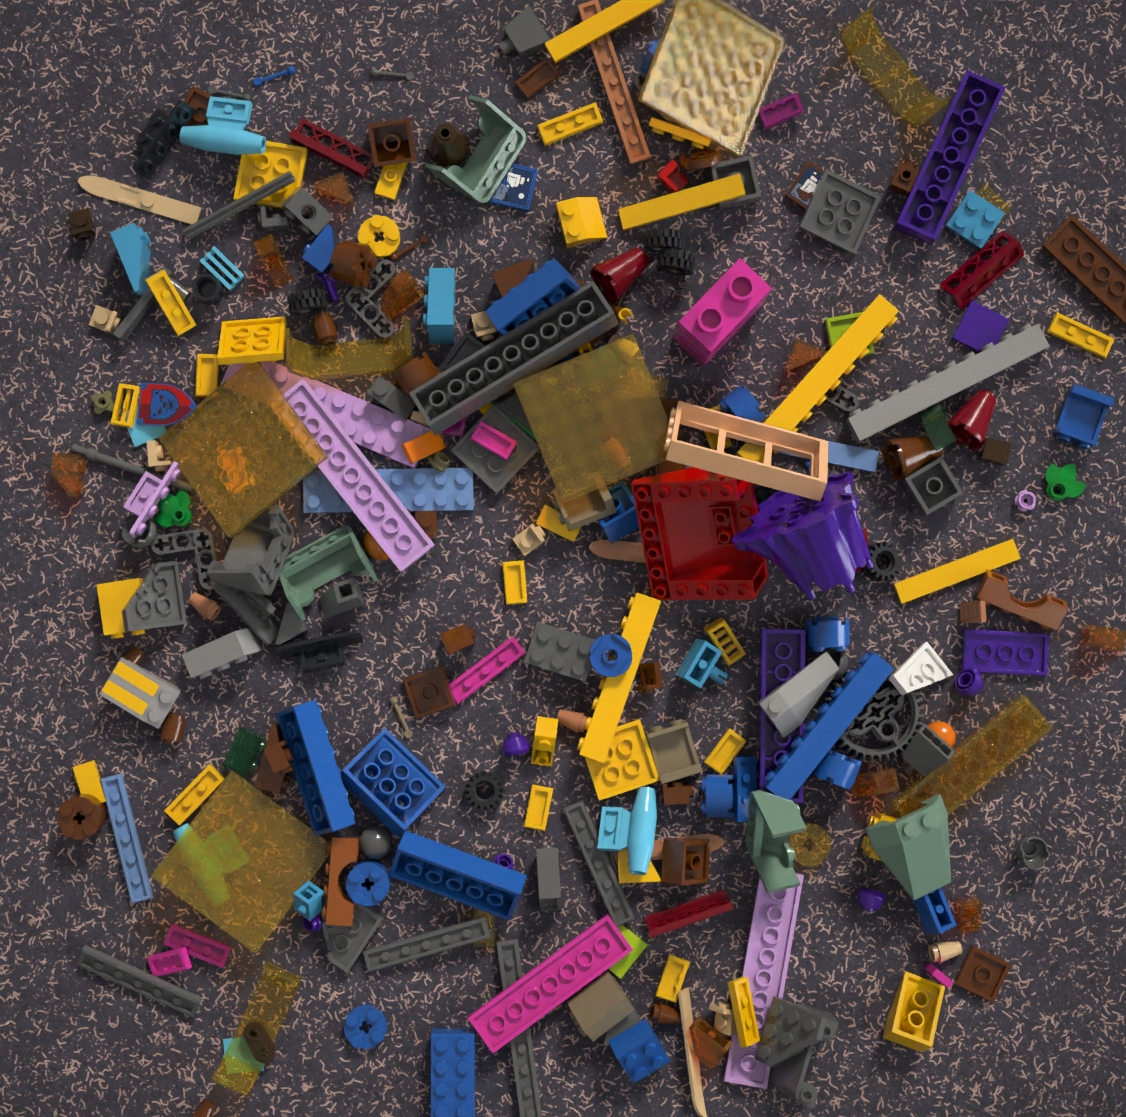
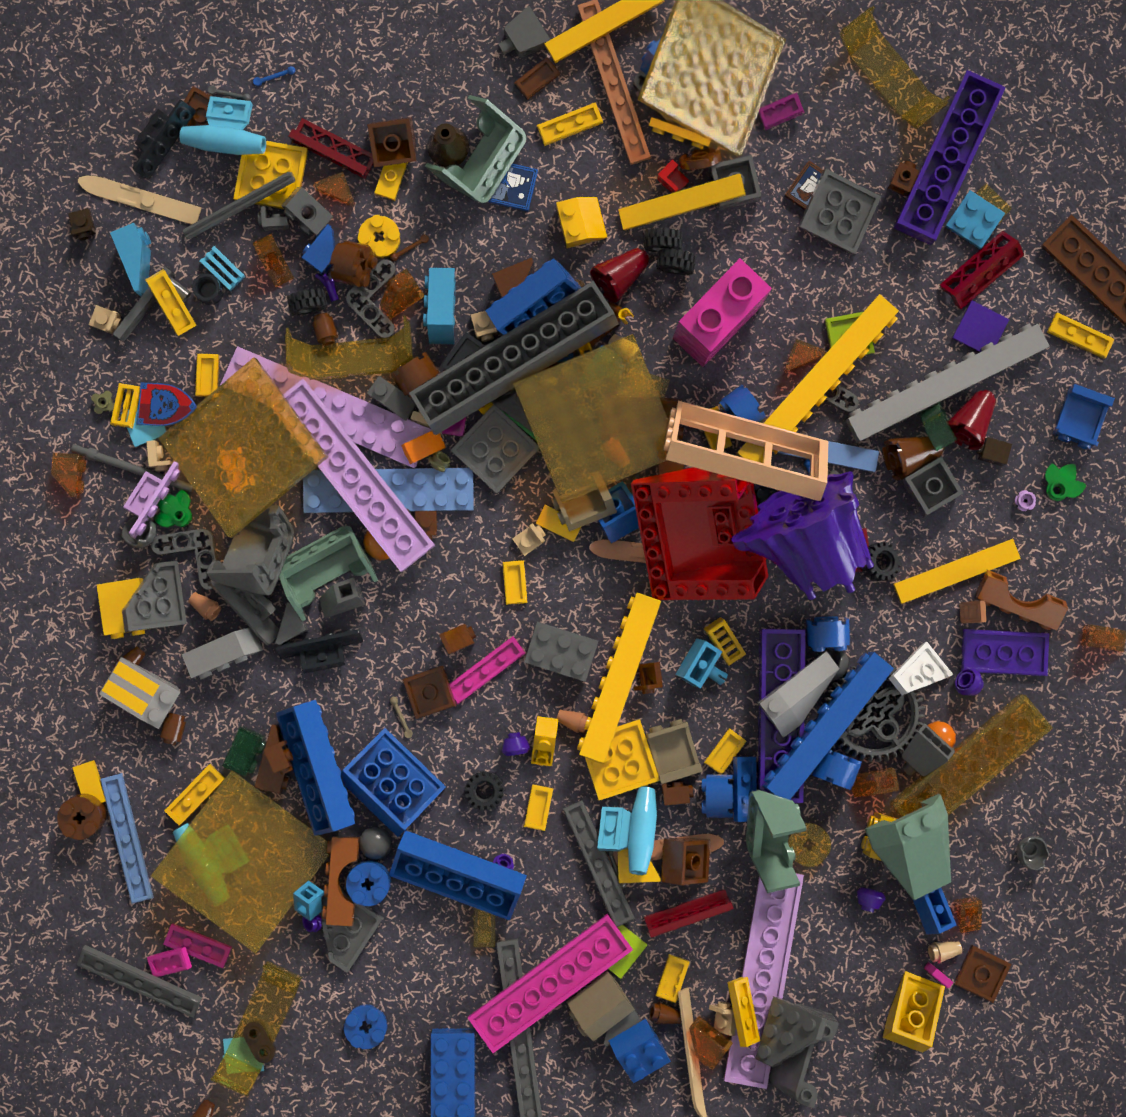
(252, 340): yellow plate -> none
(409, 75): dark grey hinge -> none
(426, 944): dark grey tile -> none
(493, 440): dark pink tile -> none
(549, 878): dark grey slope -> none
(608, 643): blue plate -> none

